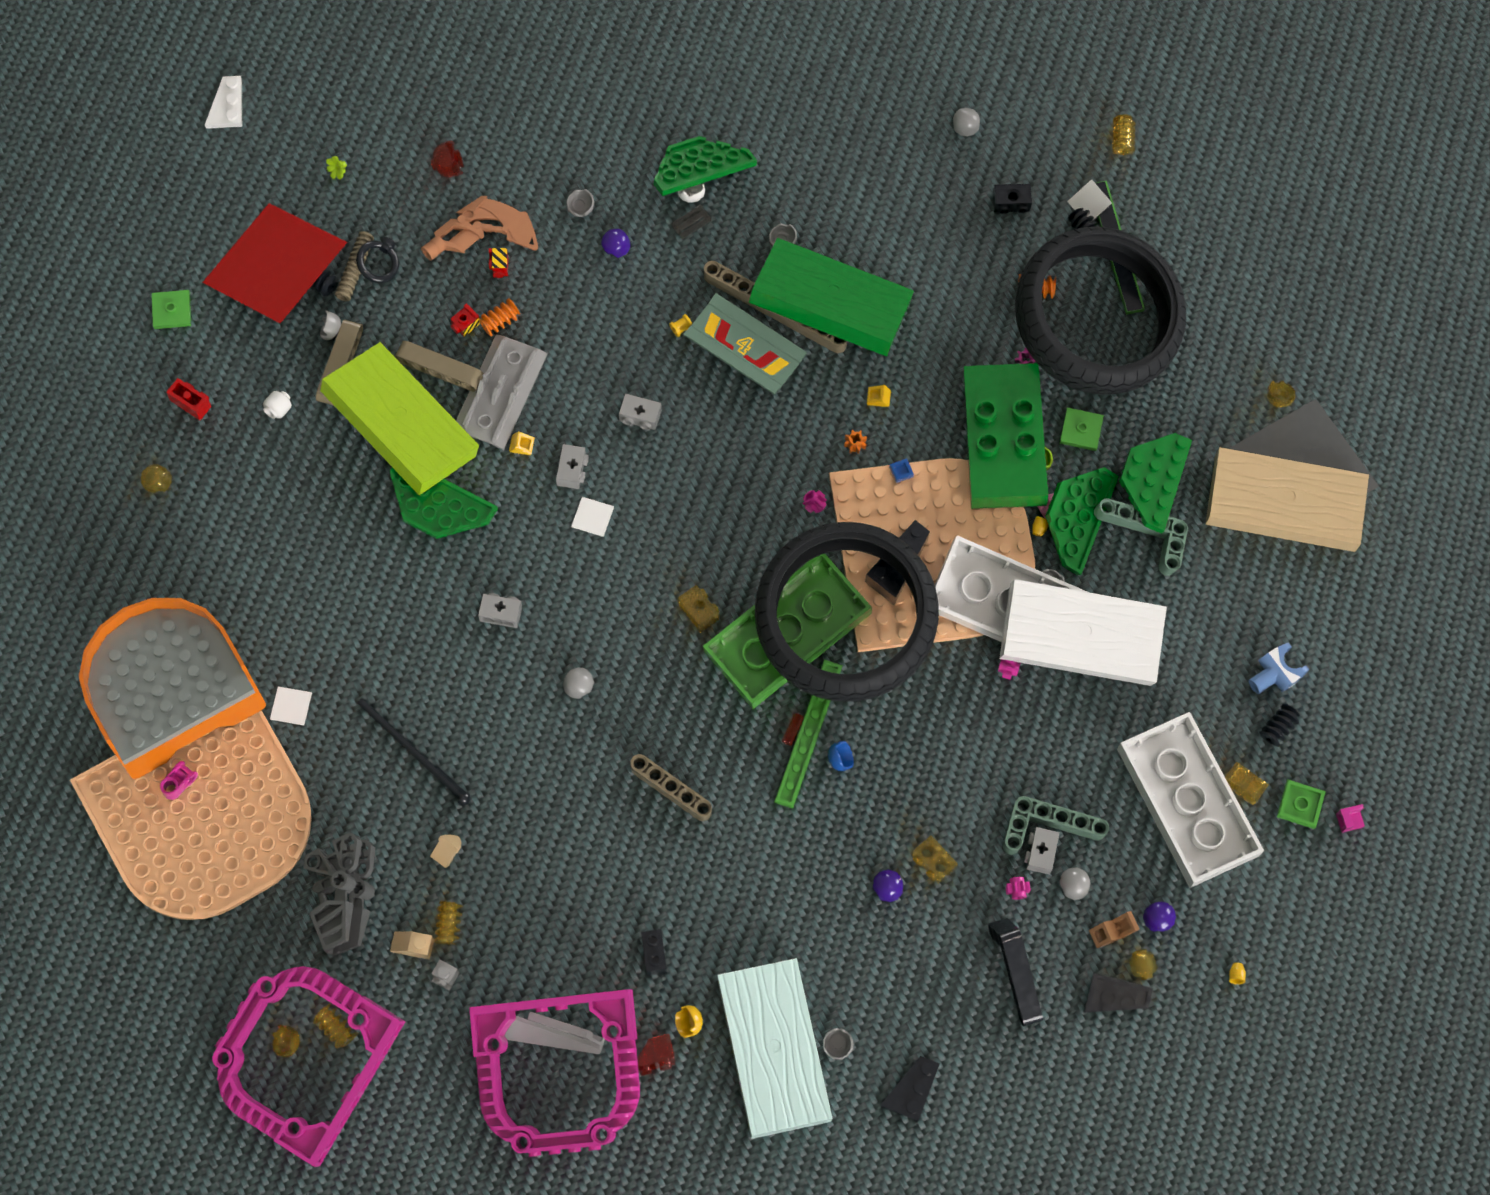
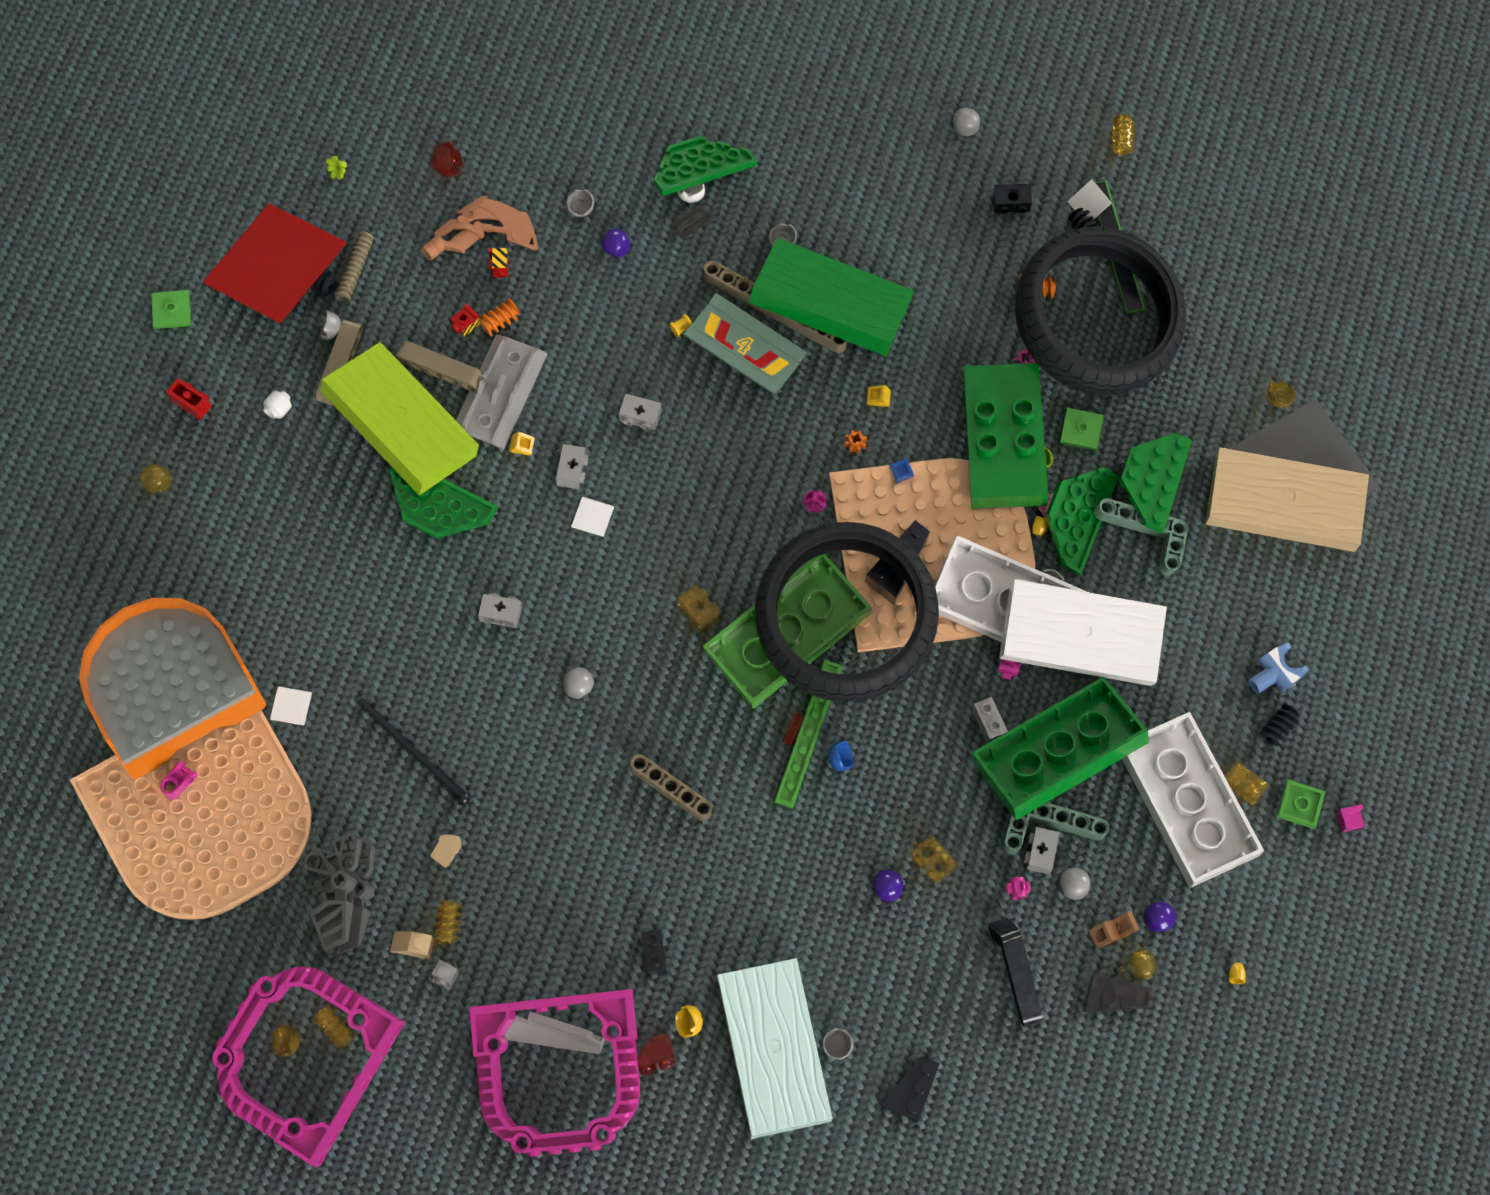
(227, 105): white wing -> none
(386, 246): black piece -> none
(989, 719): none -> light grey brick
(1060, 747): none -> green tile

